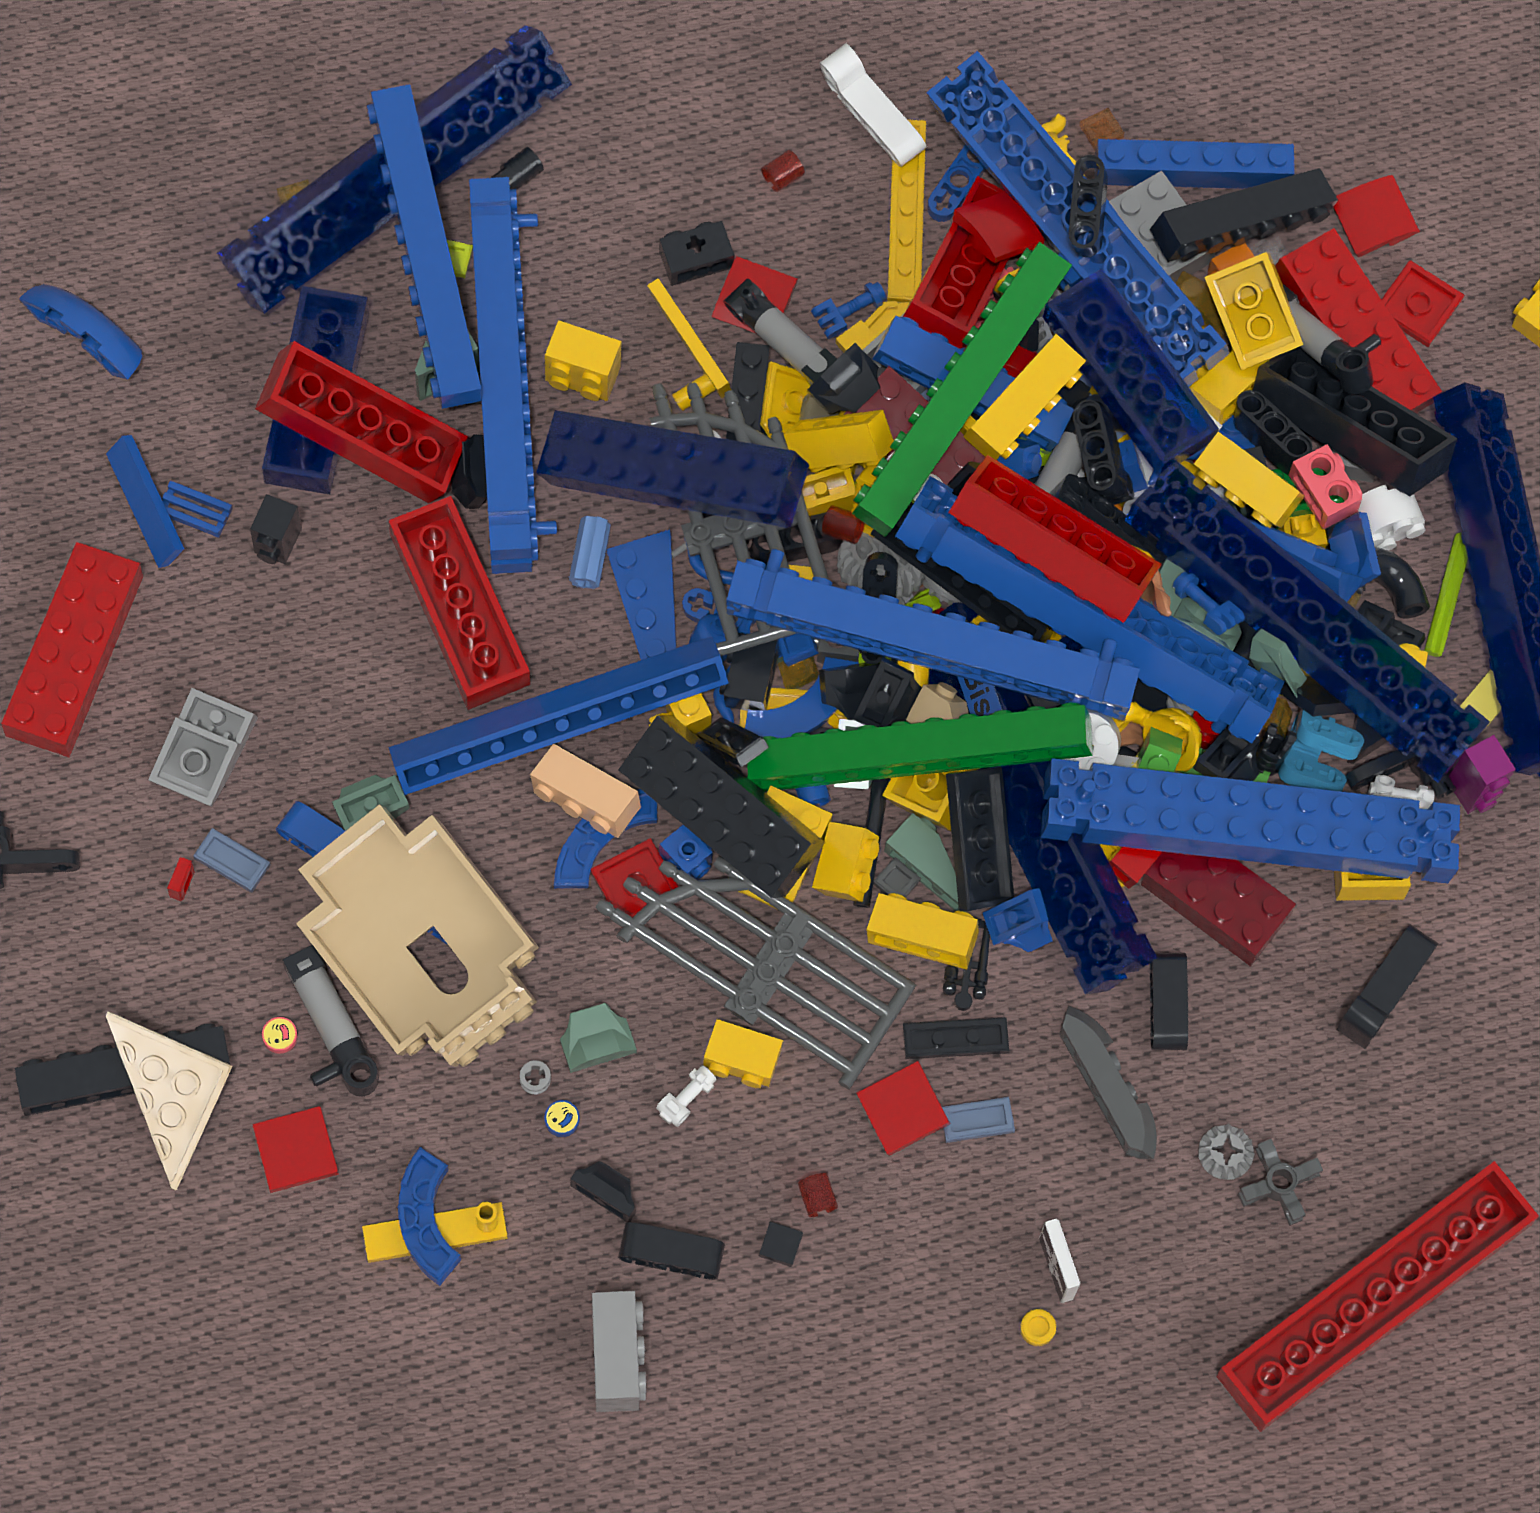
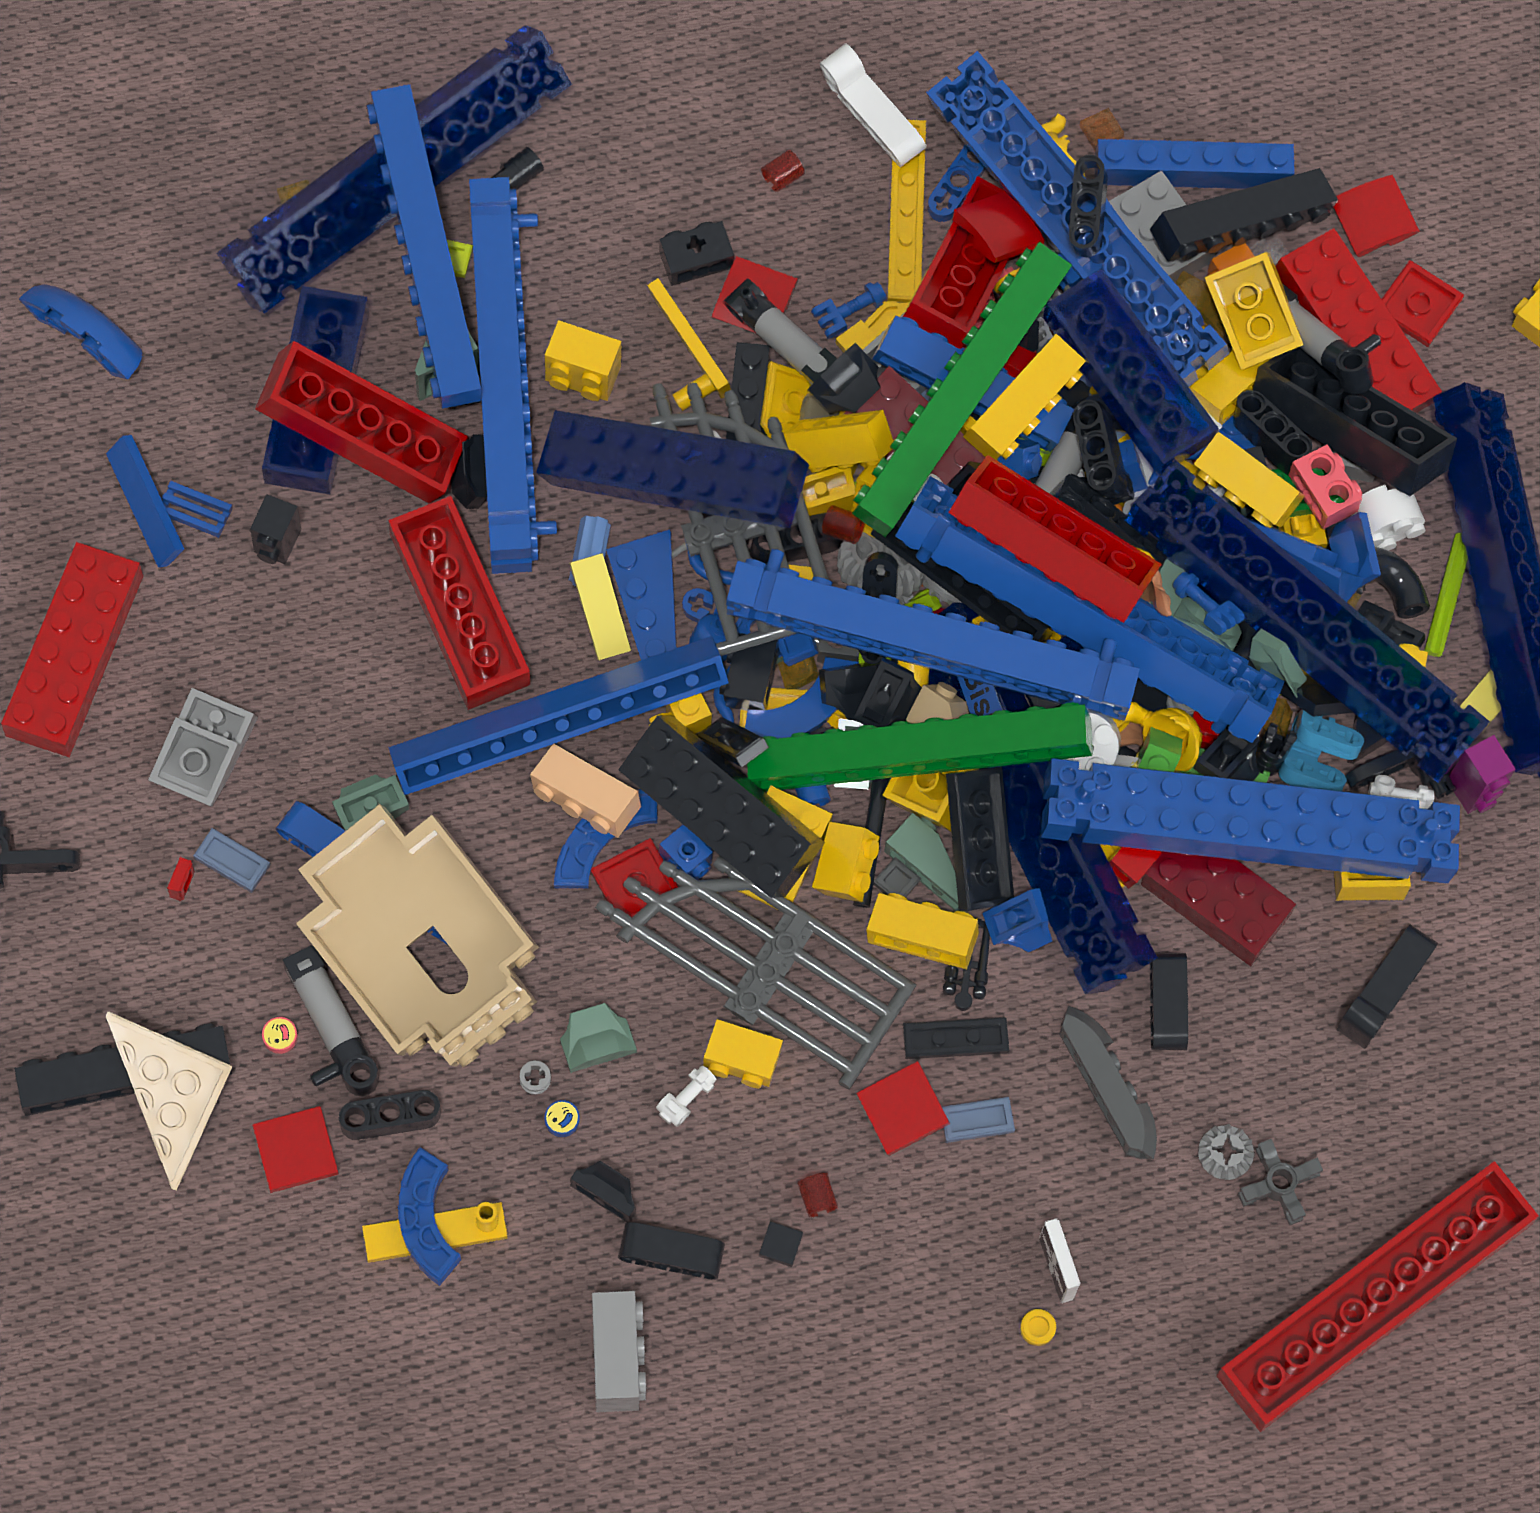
(373, 1108): none -> black beam
(600, 606): none -> light yellow tile

